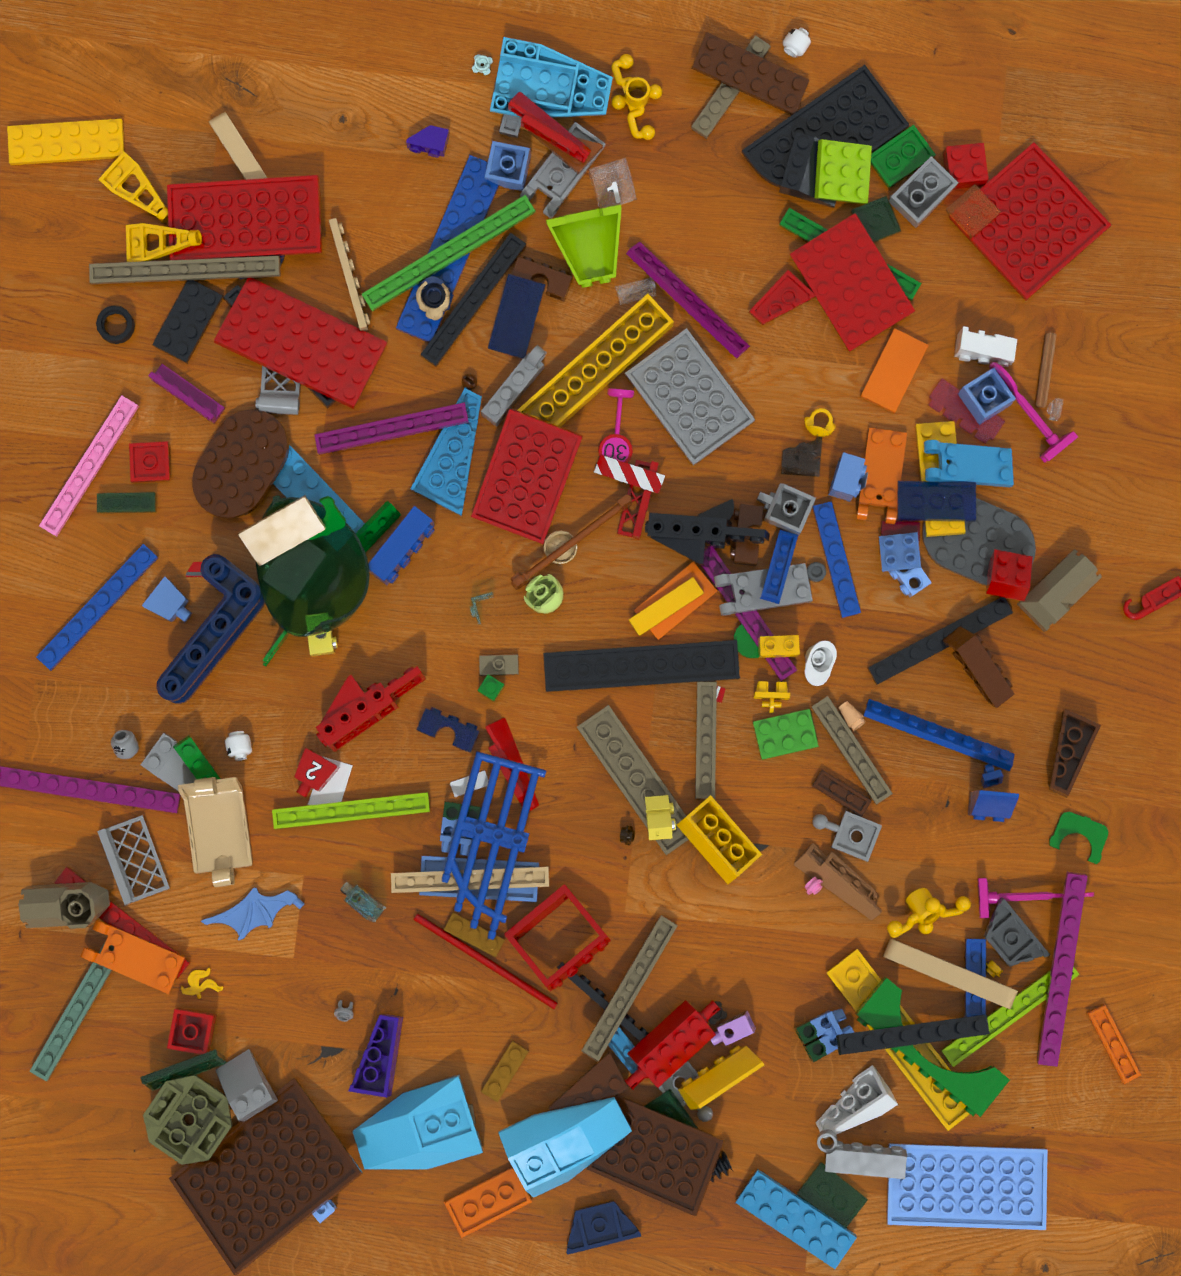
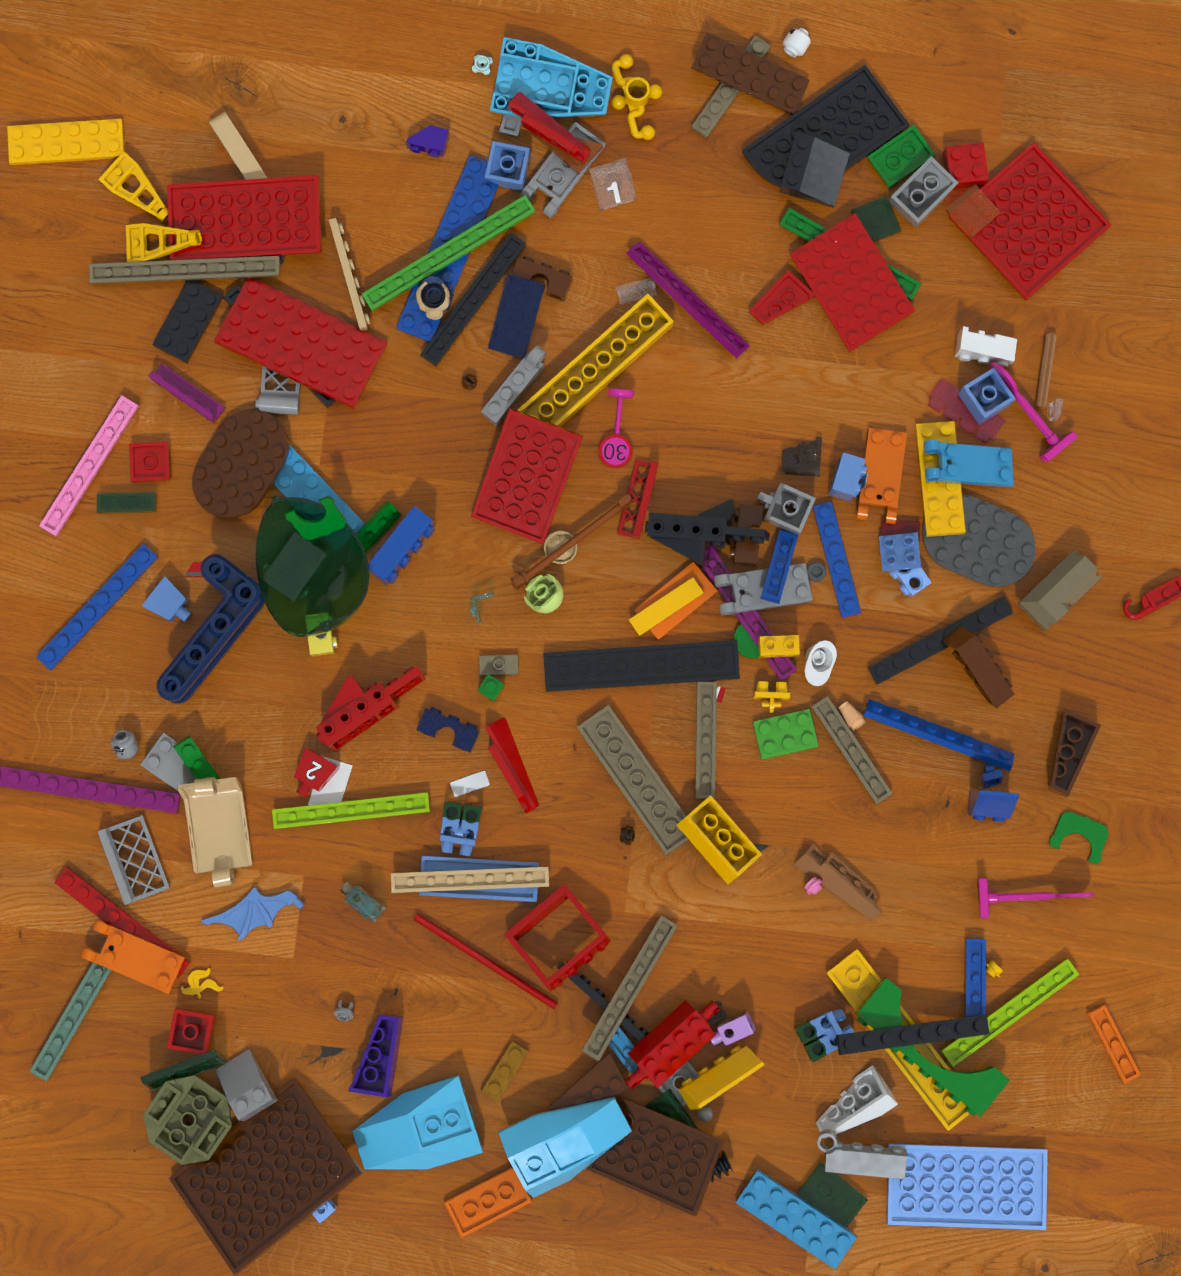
(63, 905): dark tan brick -> none
(115, 310): black tyre -> none
(238, 745): white head -> none
(275, 648): green piece -> none
(282, 530): tile -> none
(391, 428): magenta plate -> none
(449, 462): dark azure wing -> none
(477, 937): pearl gold plate -> none
(490, 833): blue piece -> none
(589, 243): lime cone -> none
(599, 1227): dark blue wing -> none
(629, 474): sticker -> none
(659, 817): light yellow piece -> none
(689, 397): light grey plate -> none
(816, 430): yellow piece -> none
(841, 793): reddish brown tile -> none
(843, 171): lime plate -> none
(843, 840): light grey plate -> none
(894, 370): orange tile -> none
(925, 912): yellow wheel -> none
(936, 501): clear blue tile -> none
(950, 973): tan beam -> none
(1009, 575): red brick -> none
(1012, 937): dark grey wing -> none
(1062, 969): magenta plate -> none

